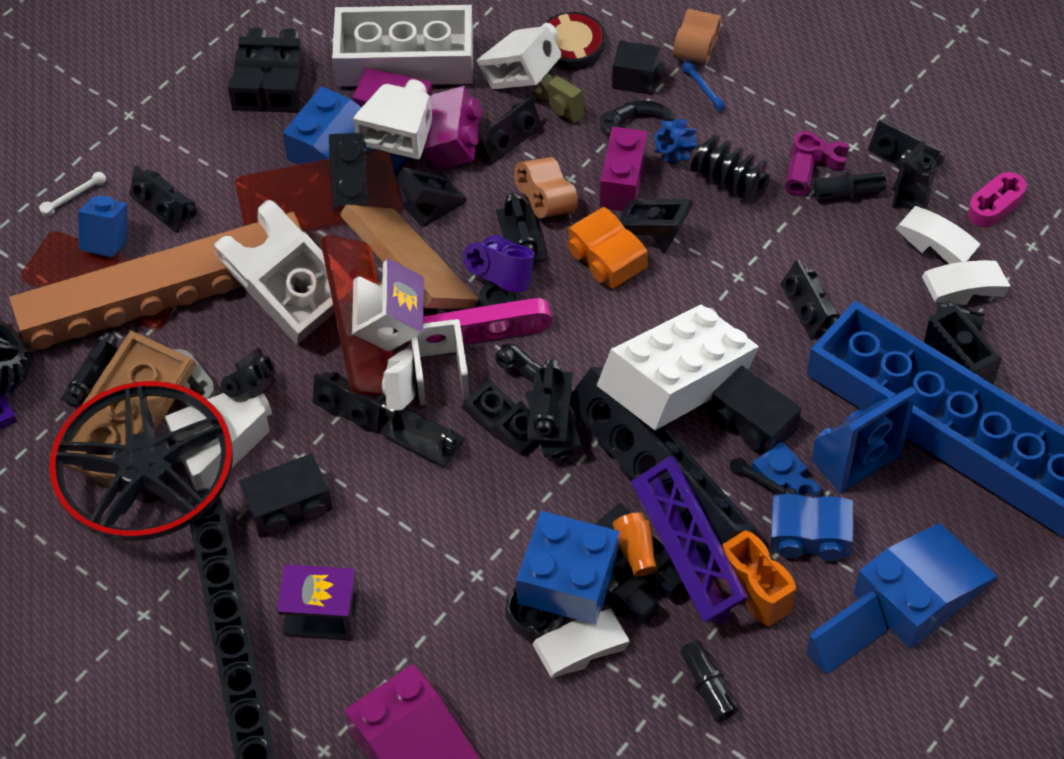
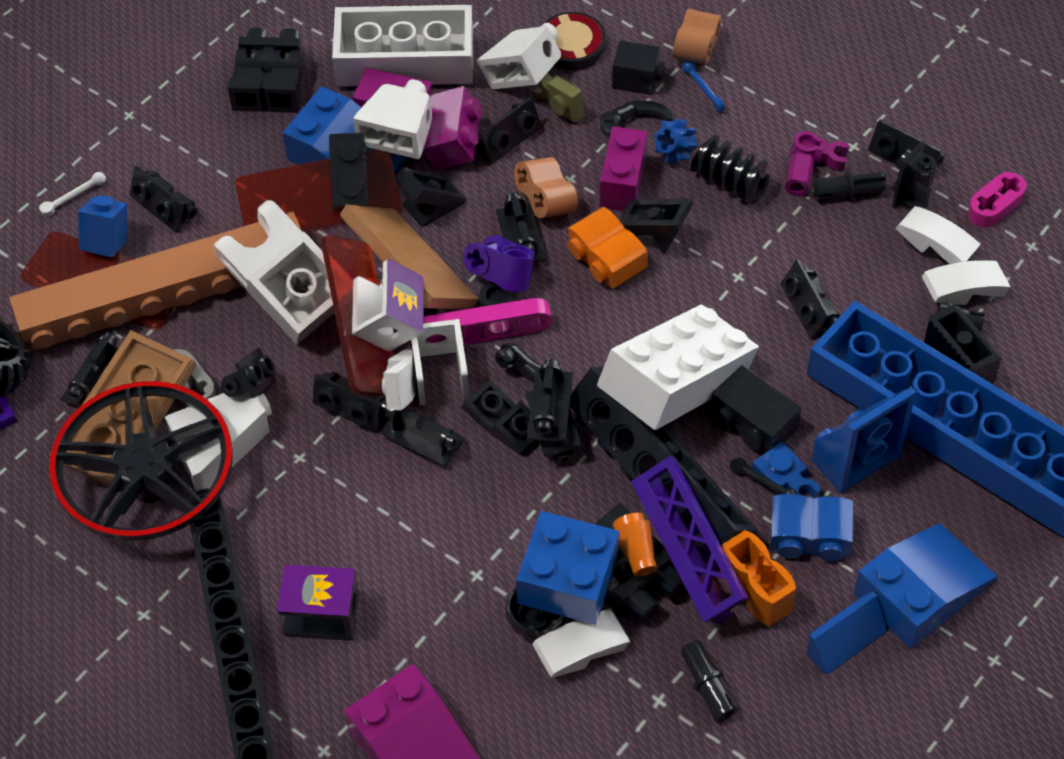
(286, 495): black brick -> none

